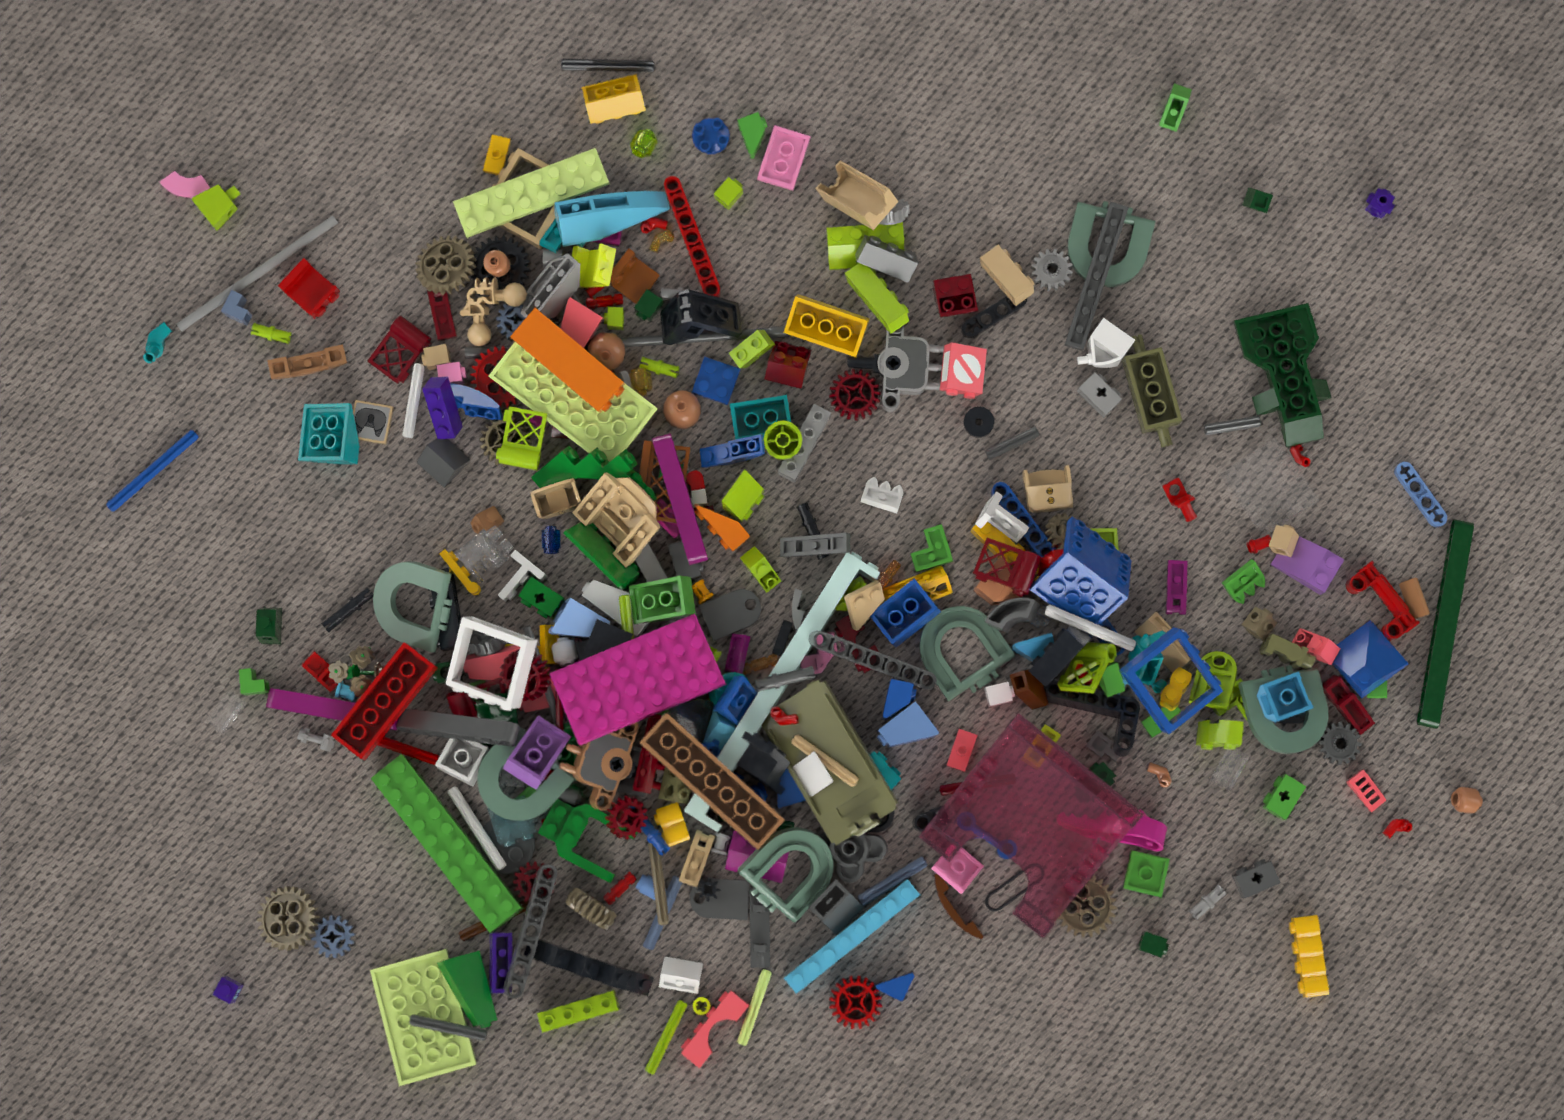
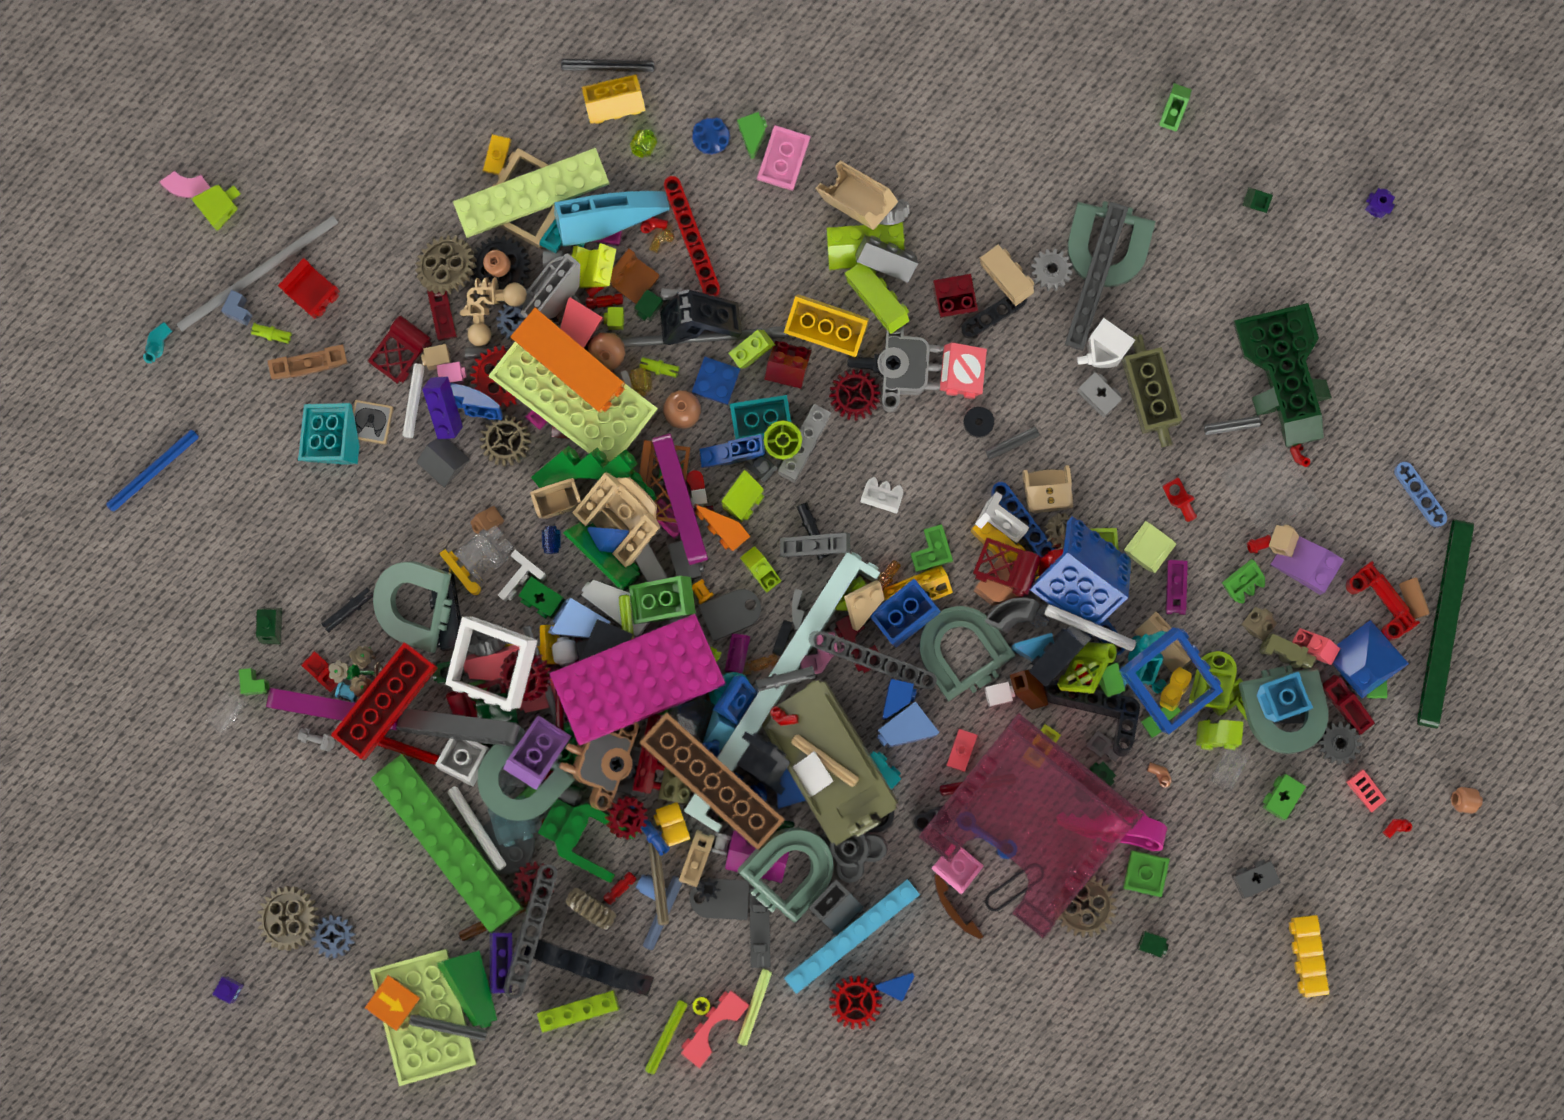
(392, 1002): none -> orange tile
(520, 454): lime piece -> none
(607, 539): none -> blue slope
(681, 975): white panel -> none
(729, 192): lime brick -> none
(761, 467): none -> dark grey hips
(892, 881): sand blue axle -> none
(1149, 547): none -> yellowish green slope
(1207, 902): light grey pin -> none

